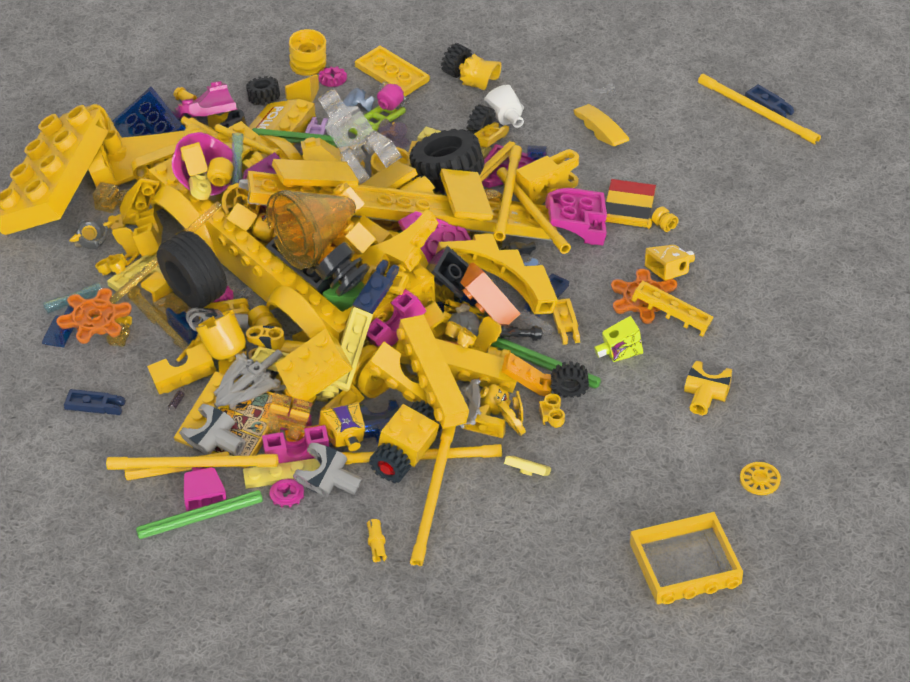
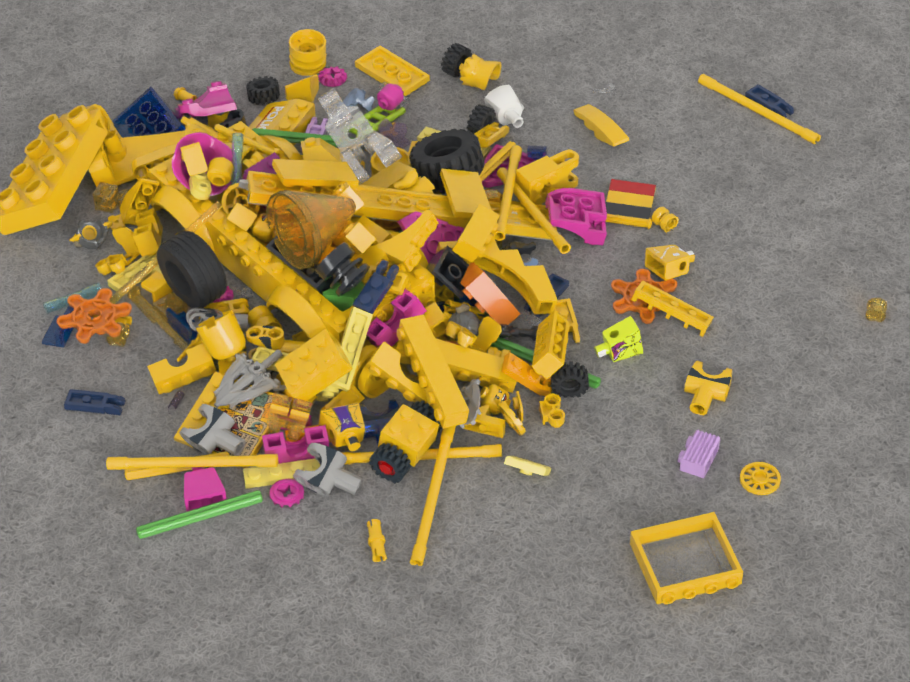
(408, 181): none -> yellow arm
(477, 233): none -> yellow brick
(550, 345): none -> yellow brick
(699, 453): none -> lavender brick
(876, 309): none -> clear yellow wheel

